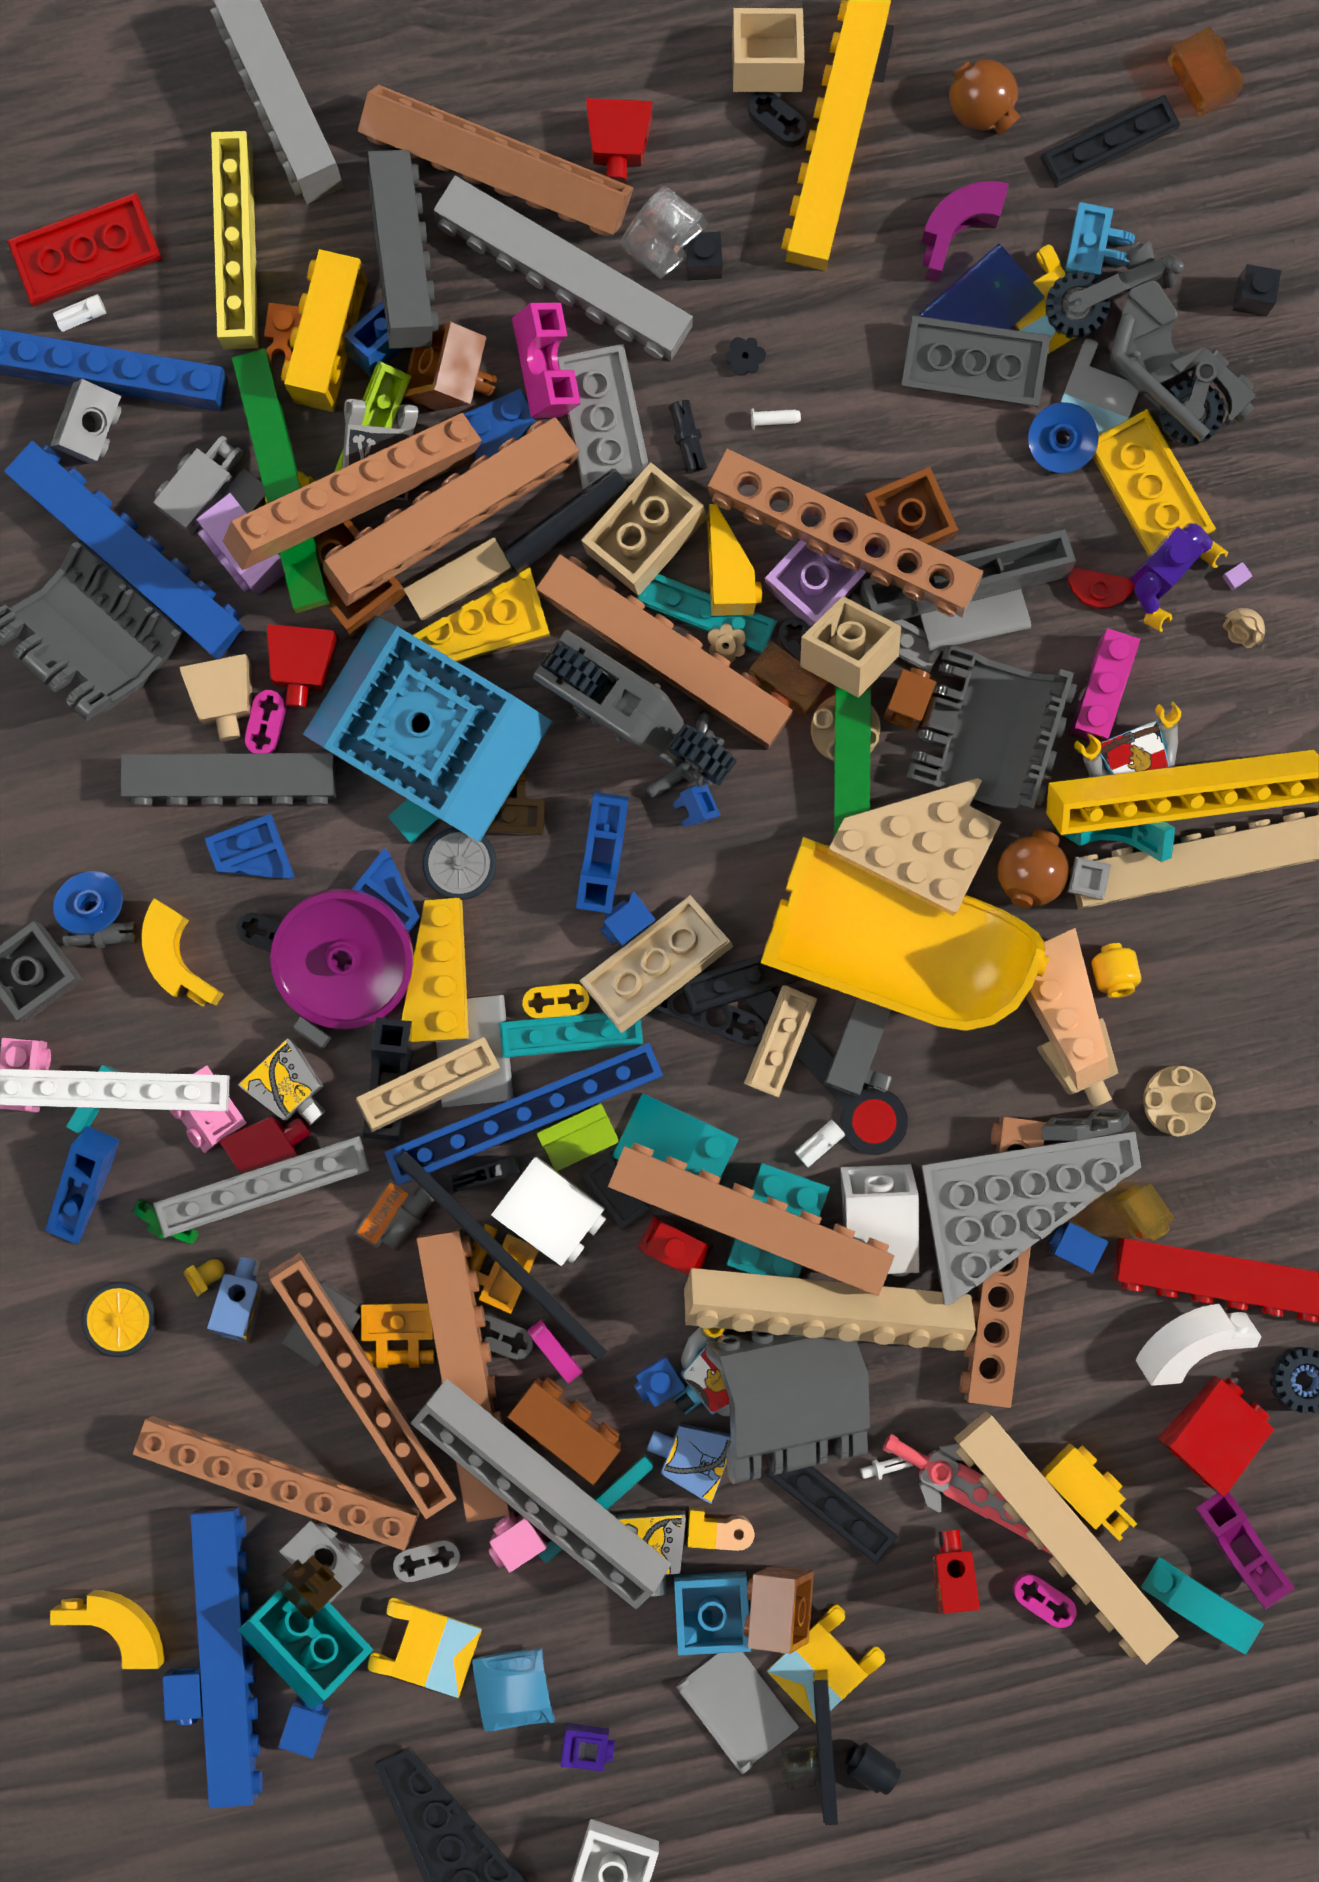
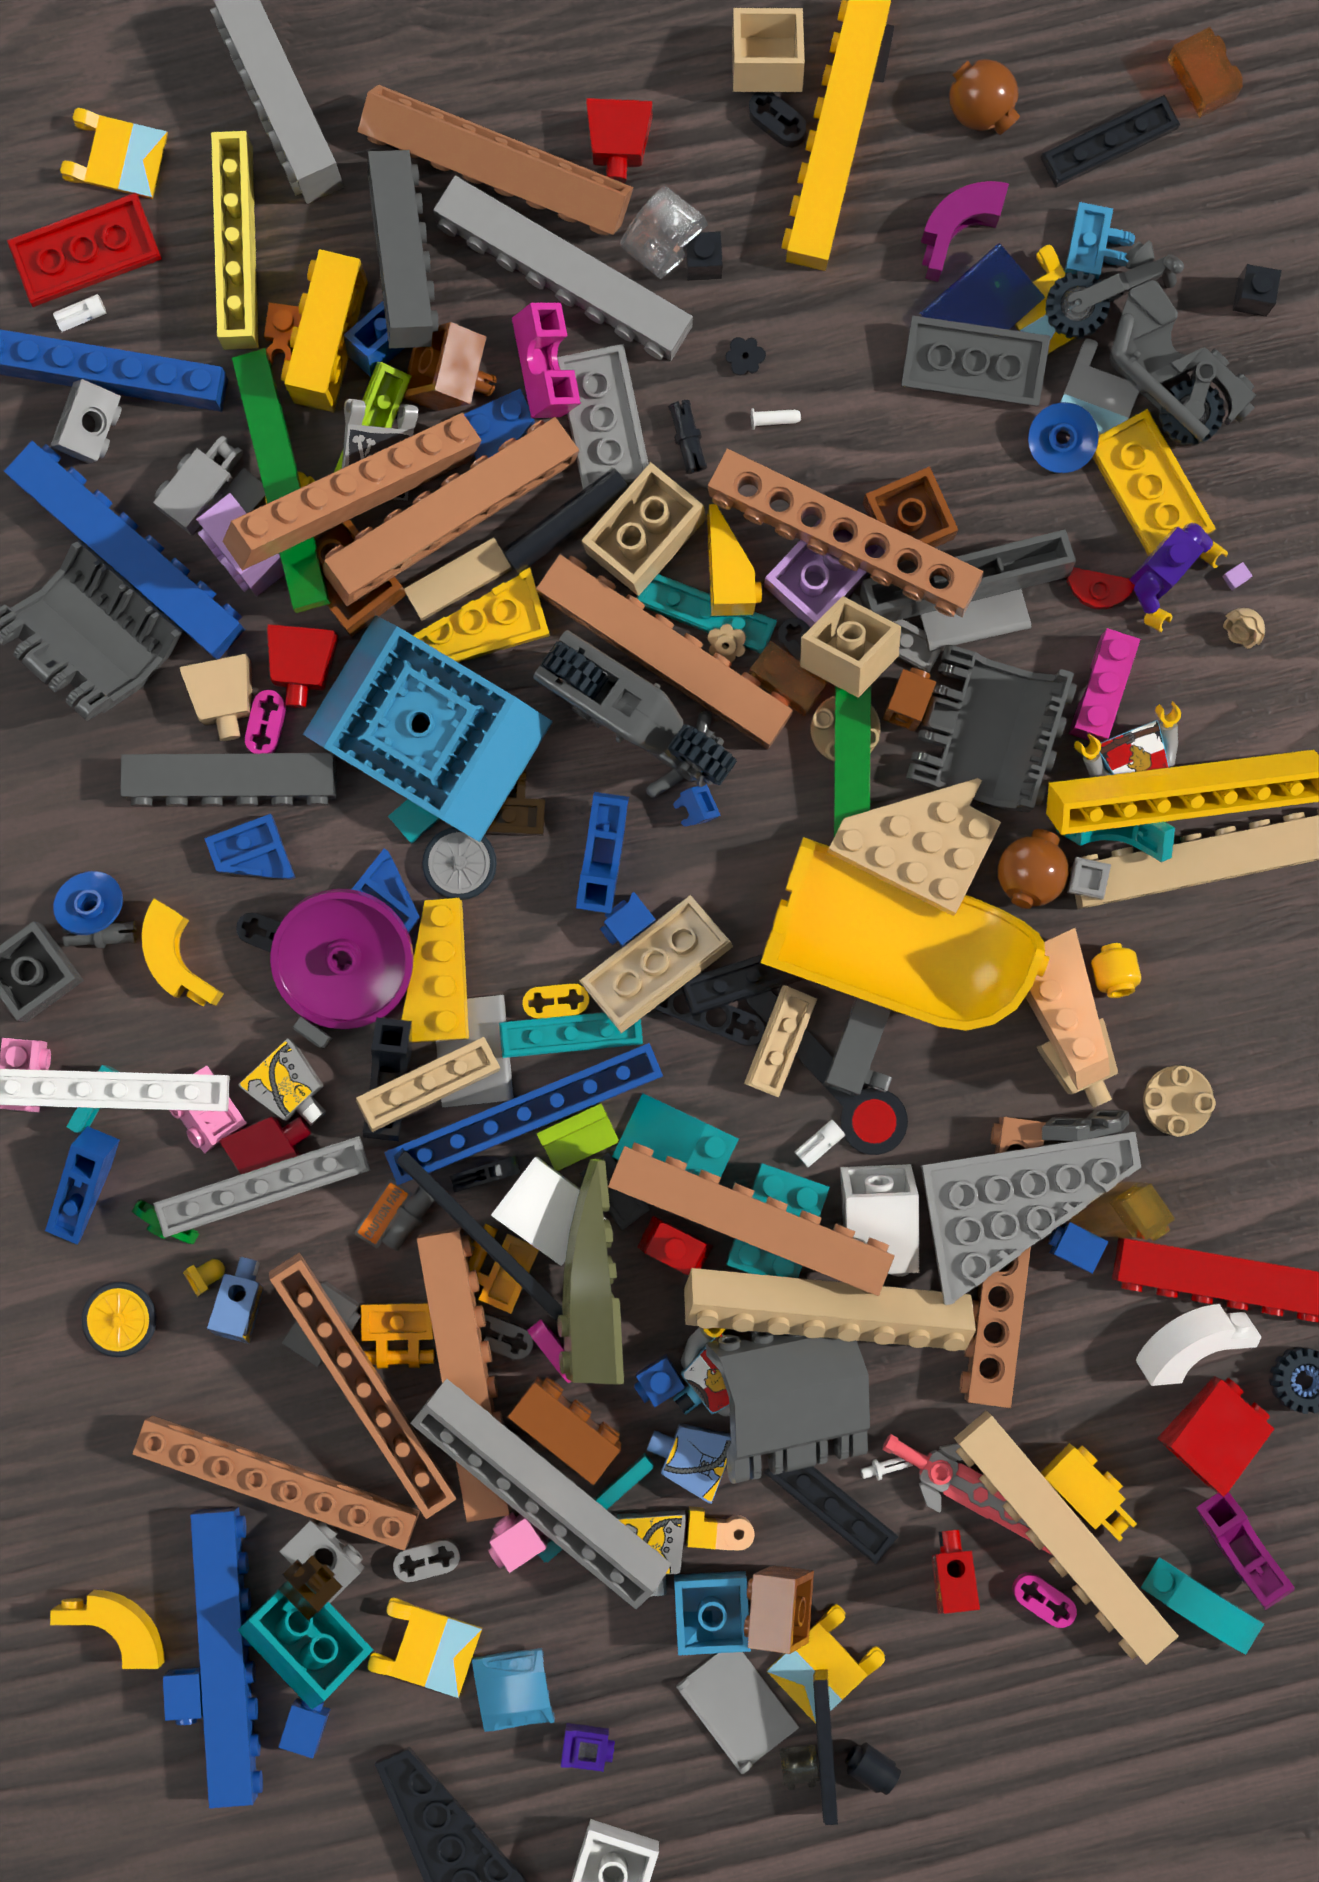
(122, 155): none -> yellow flag
(589, 1308): none -> olive wedge

